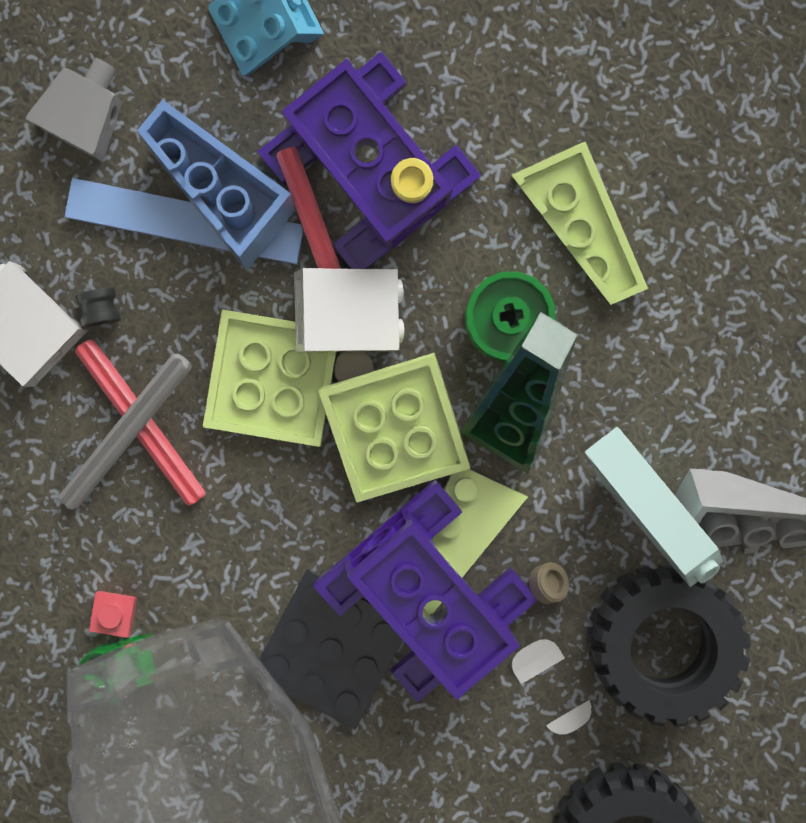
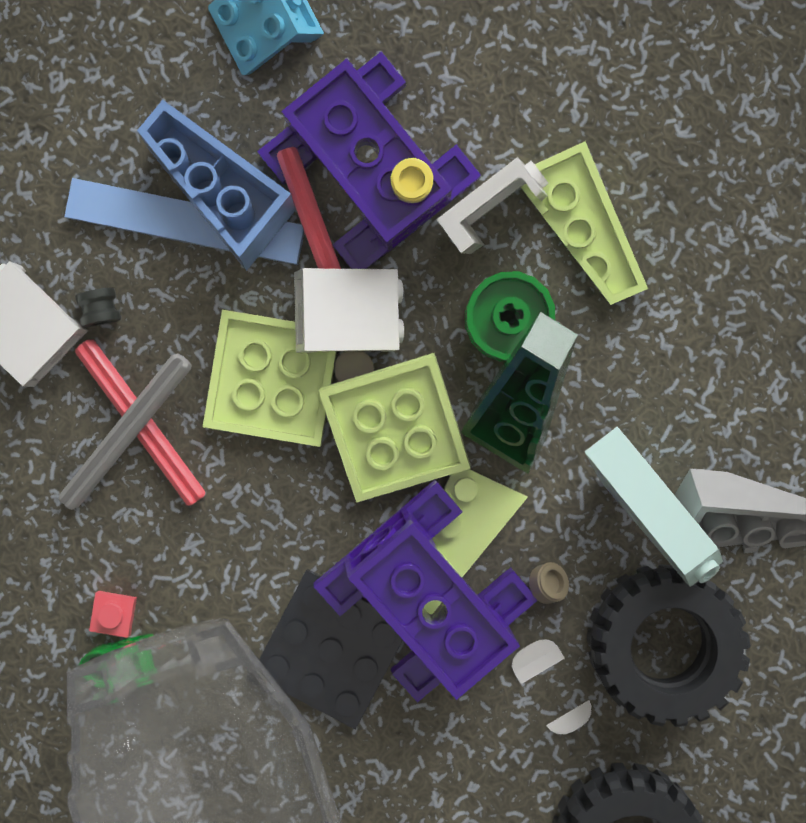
(80, 109): light grey torso -> none
(460, 217): none -> white panel

